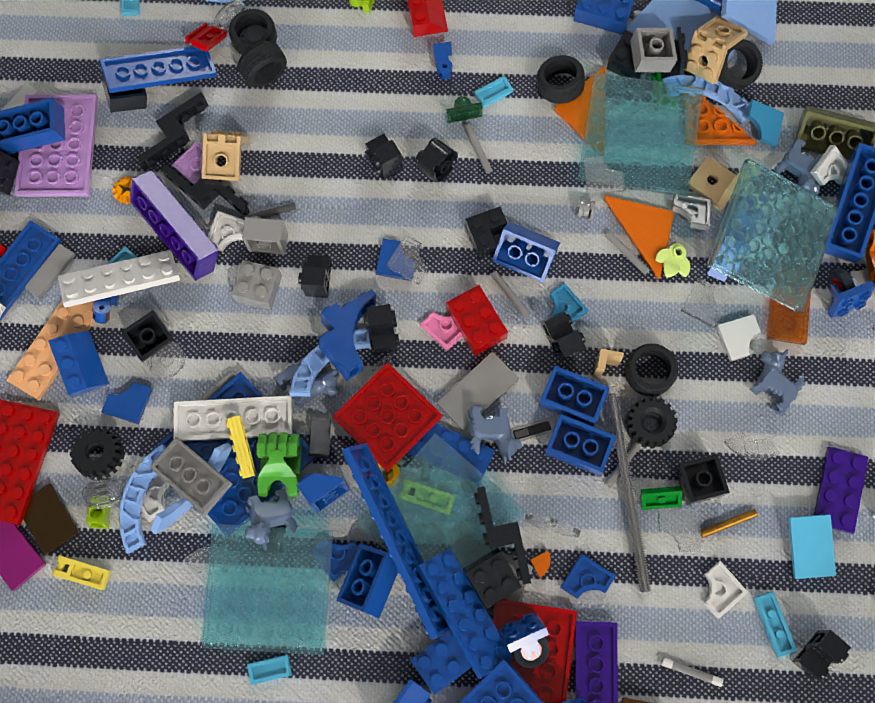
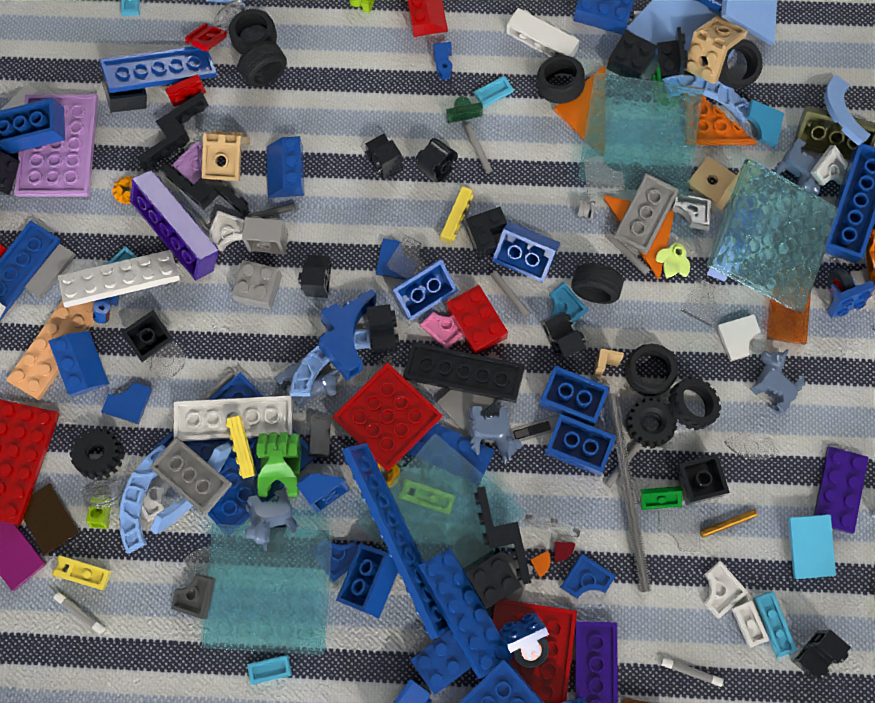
(79, 613): none -> light grey bar
(185, 90): none -> red plate
(196, 597): none -> dark grey tile
(285, 168): none -> blue slope
(424, 290): none -> blue slope
(457, 215): none -> light yellow piece
(464, 372): none -> black plate
(541, 35): none -> white brick
(563, 550): none -> dark red tile
(597, 283): none -> black tyre
(646, 213): none -> light grey tile
(653, 50): light grey brick -> none
(680, 409): none -> black tyre
(750, 624): none -> white plate
(839, 113): none -> light blue tile

